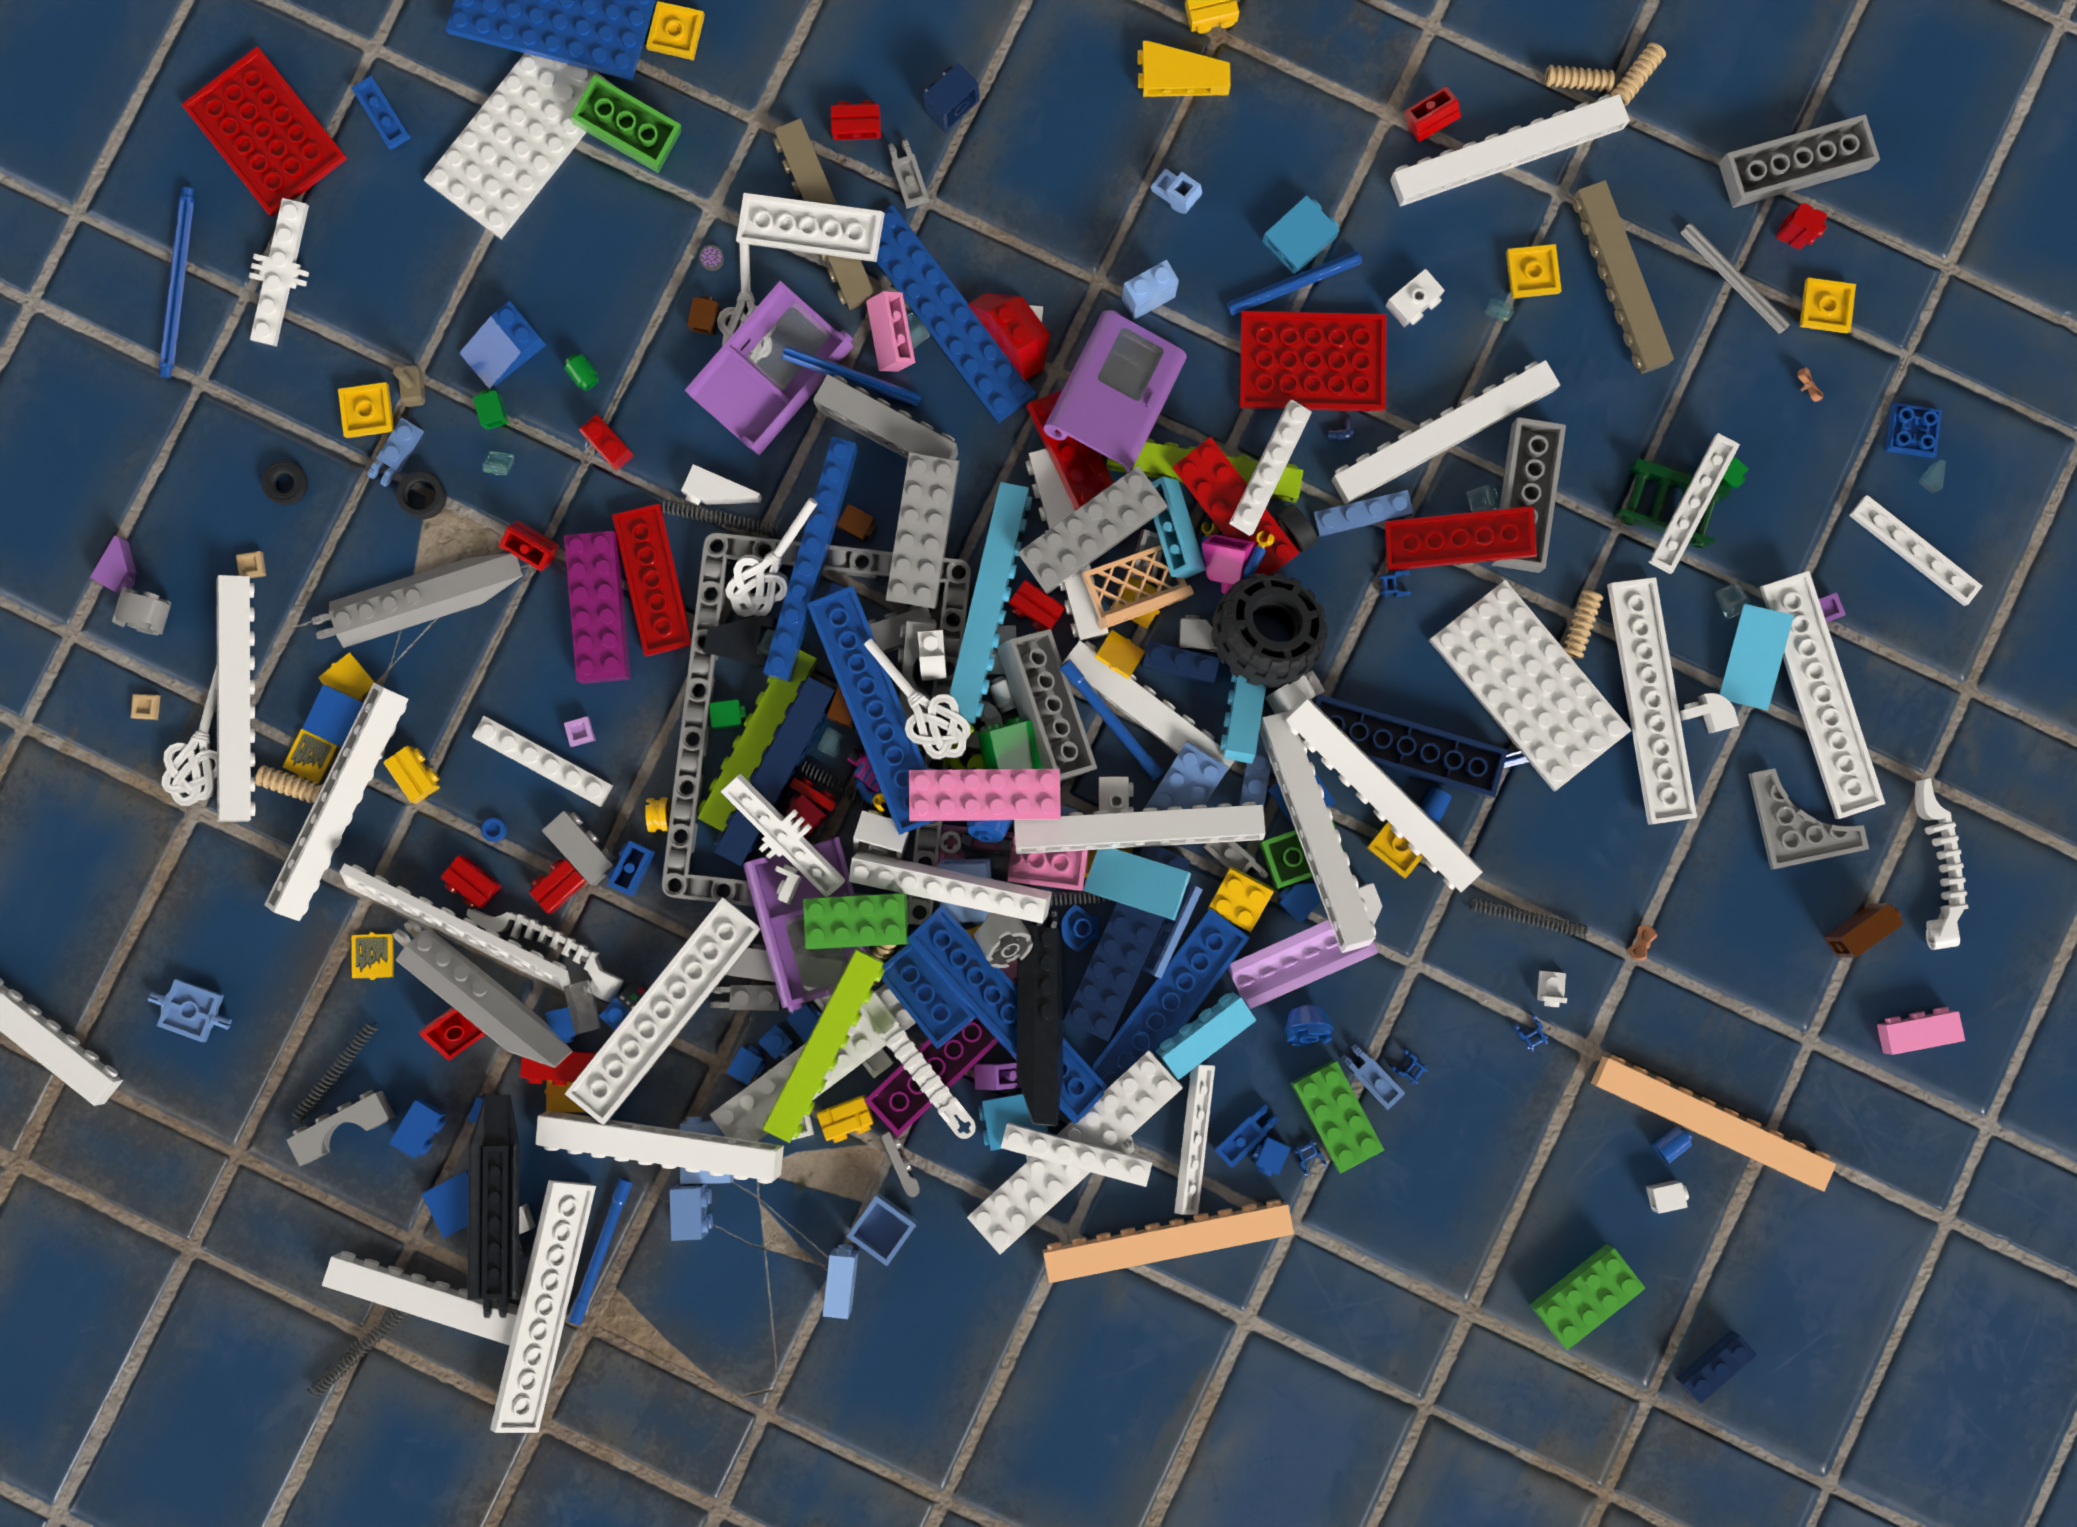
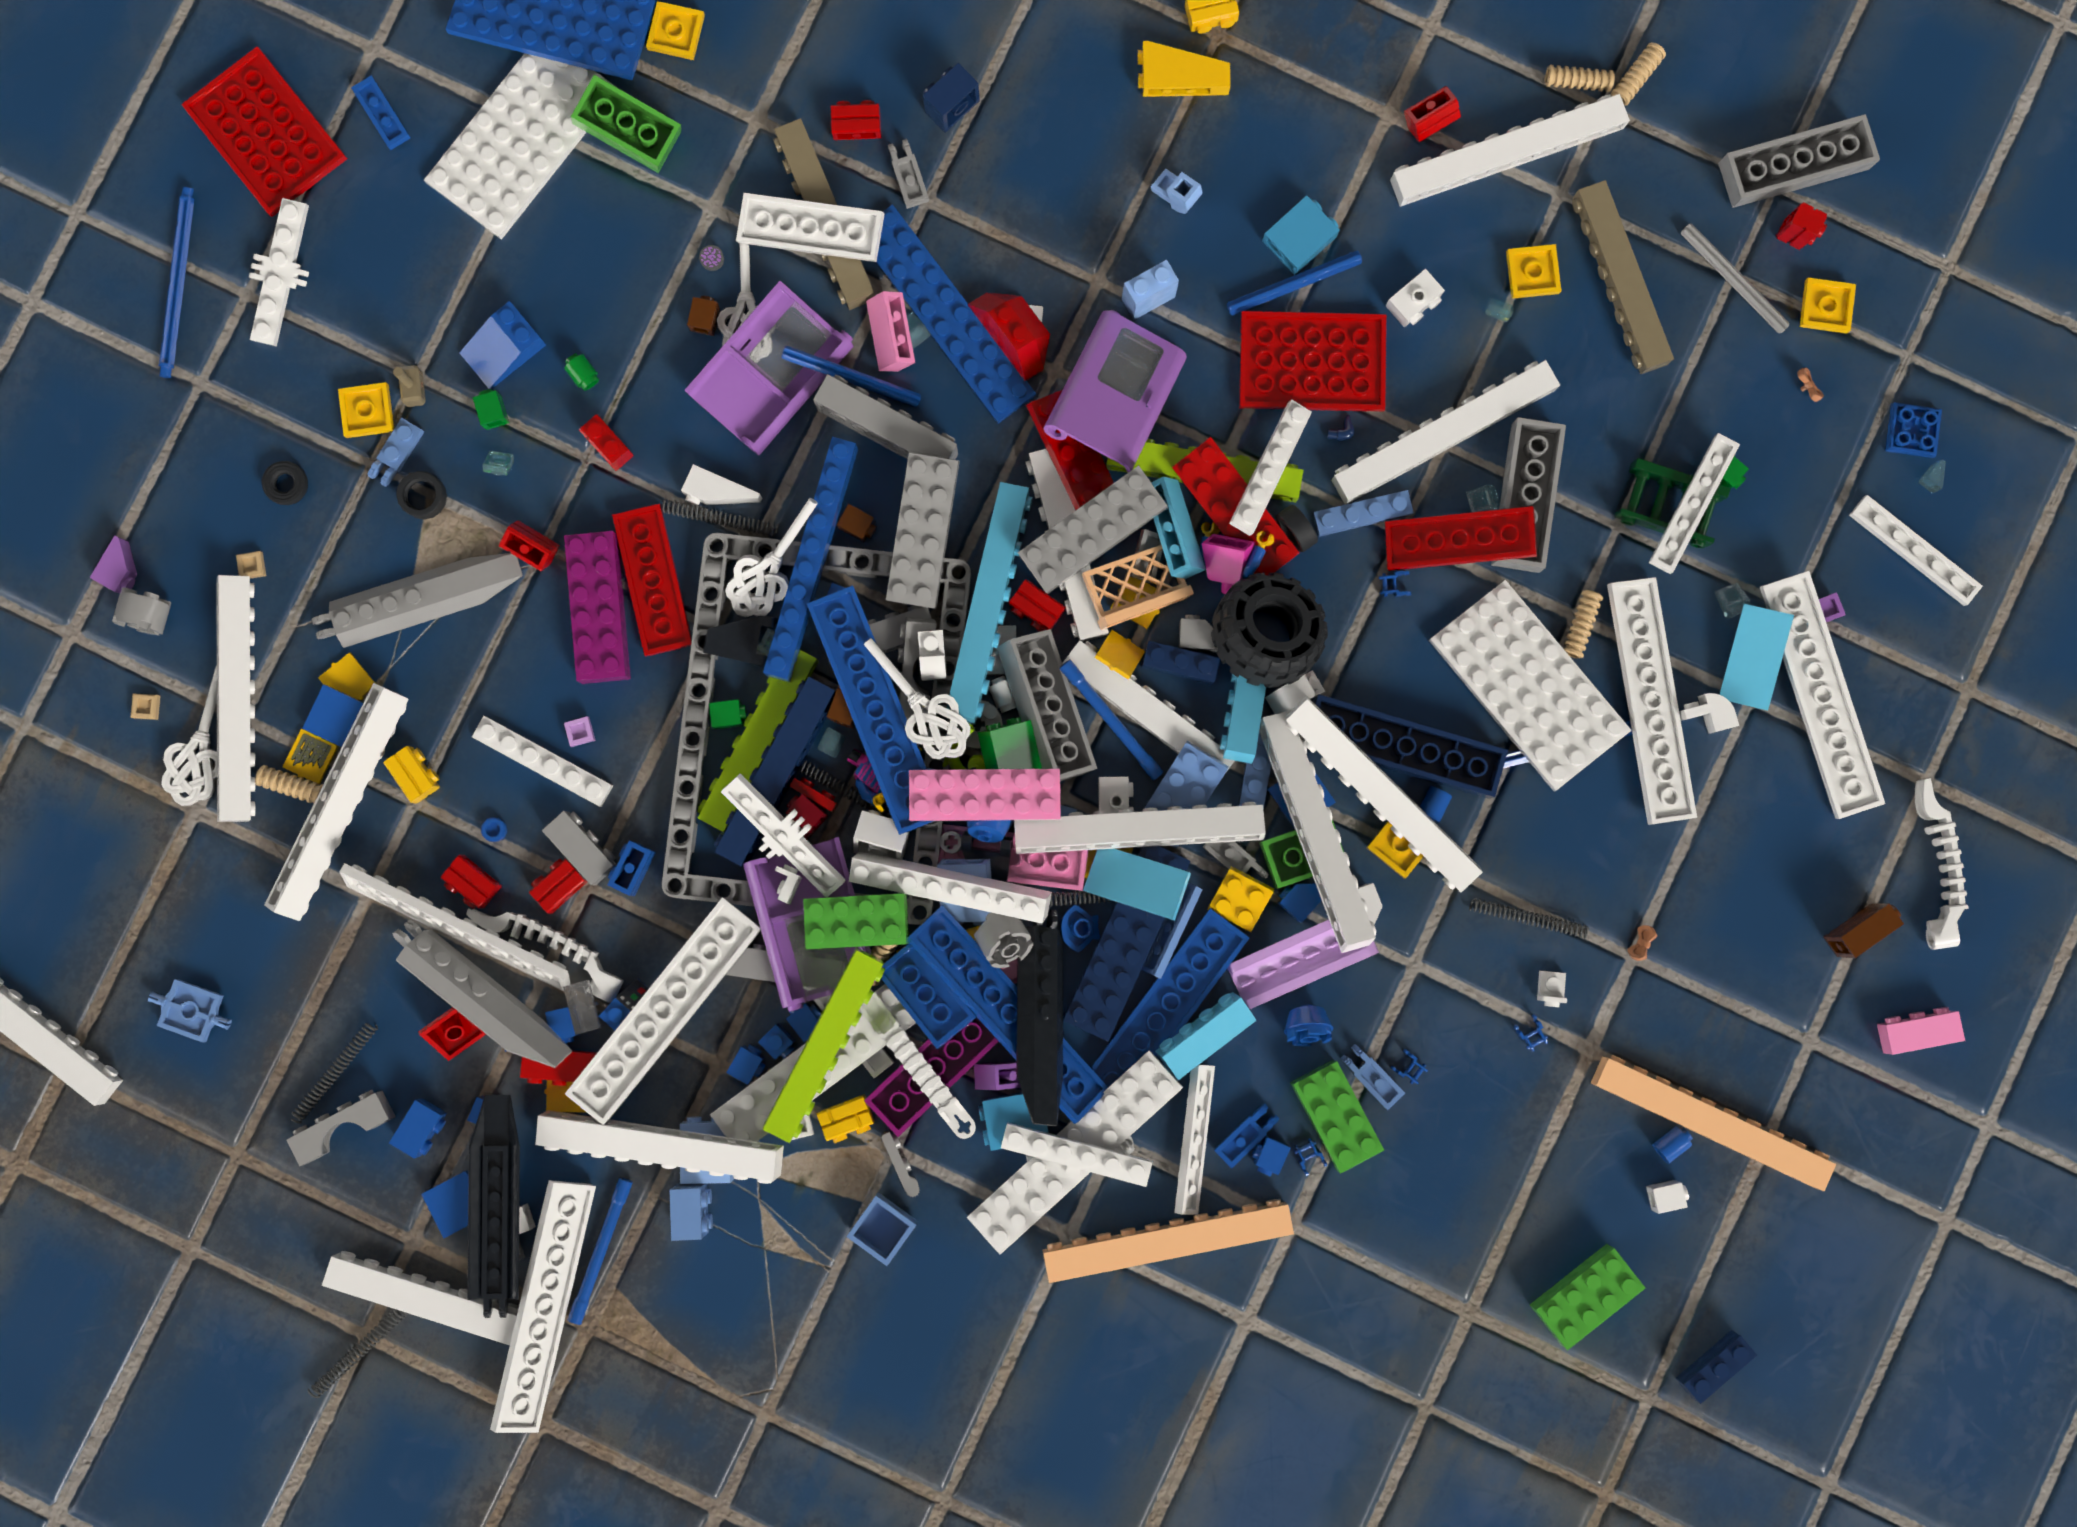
(372, 956): piece -> none
(657, 814): yellow wheel -> none
(749, 997): light grey hinge -> none
(840, 1282): light blue brick -> none
(1794, 835): light grey plate -> none

